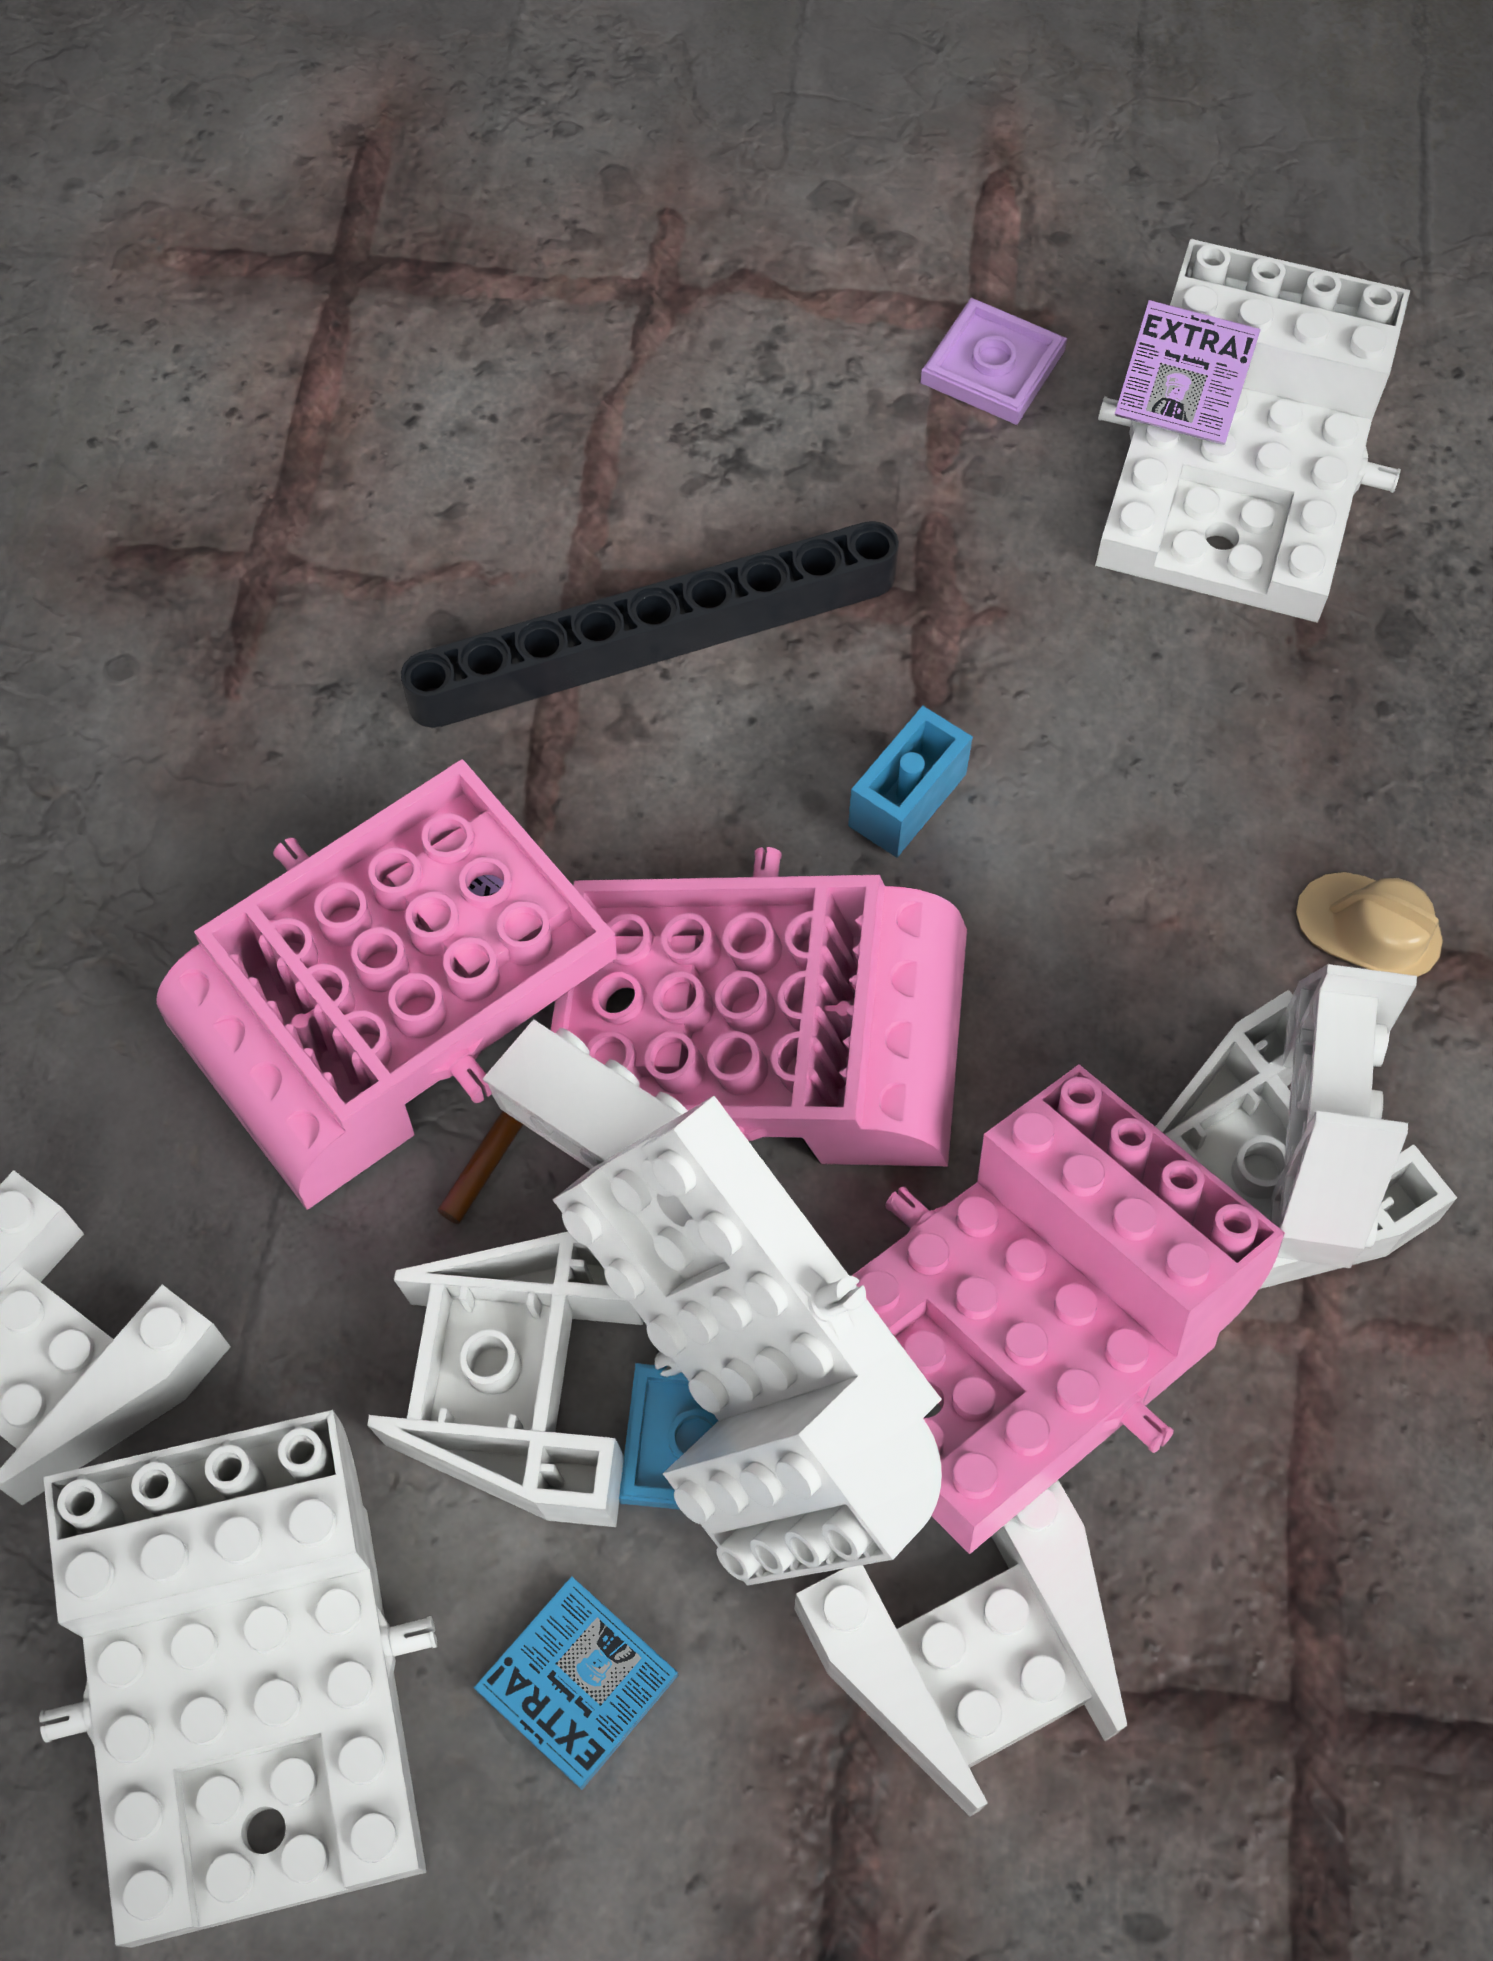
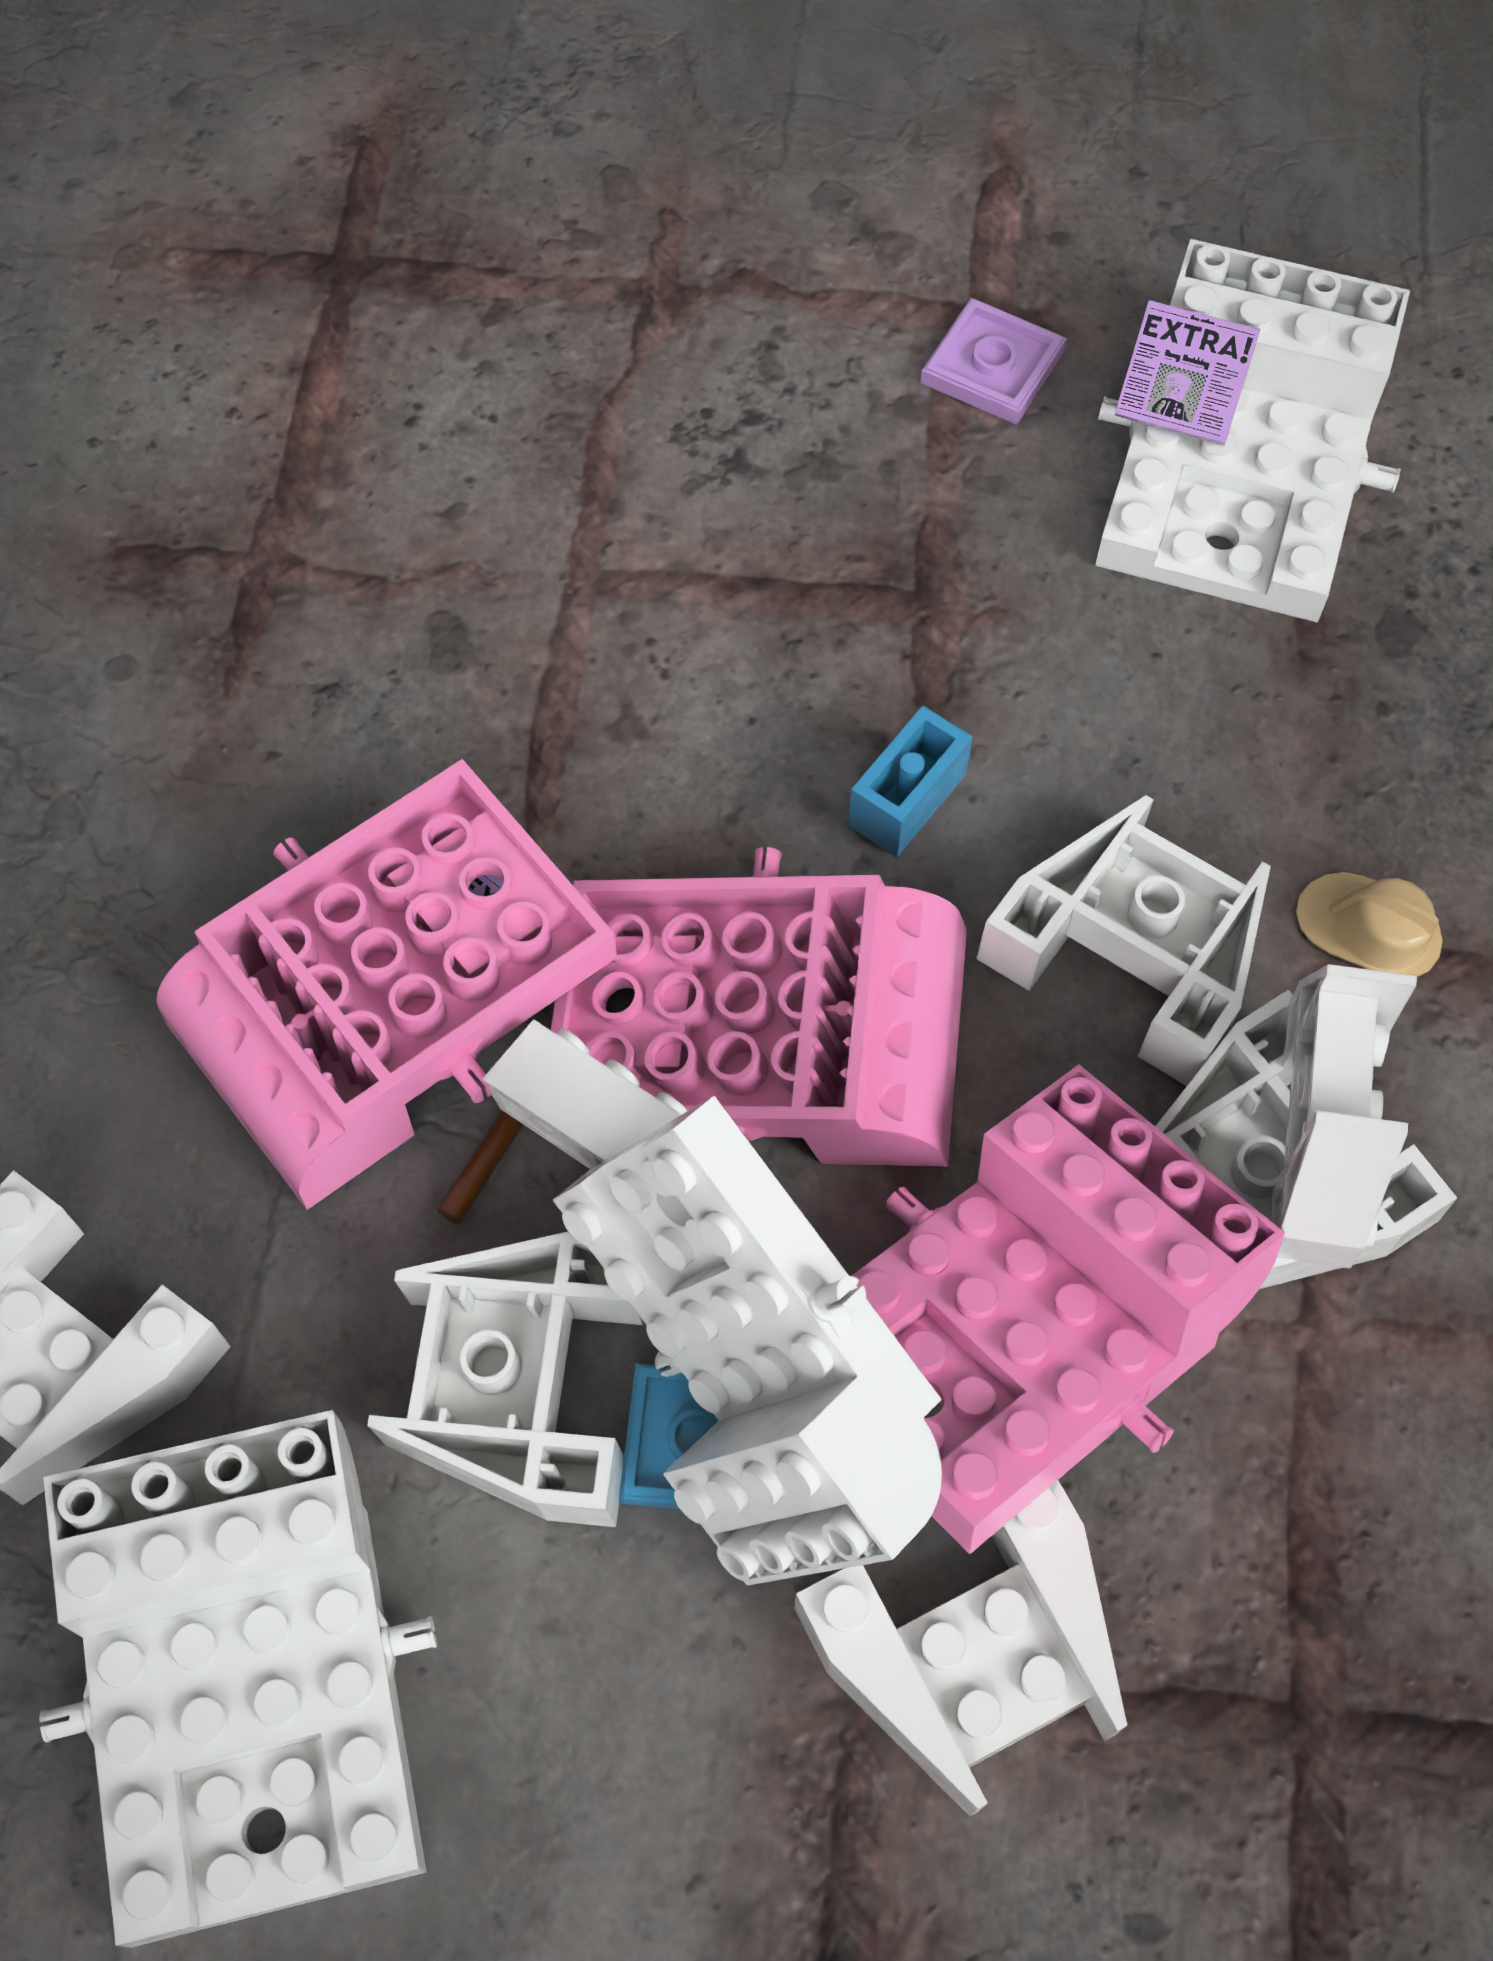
(576, 1682): dark azure tile -> none
(625, 619): black beam -> none
(1149, 914): none -> white wedge

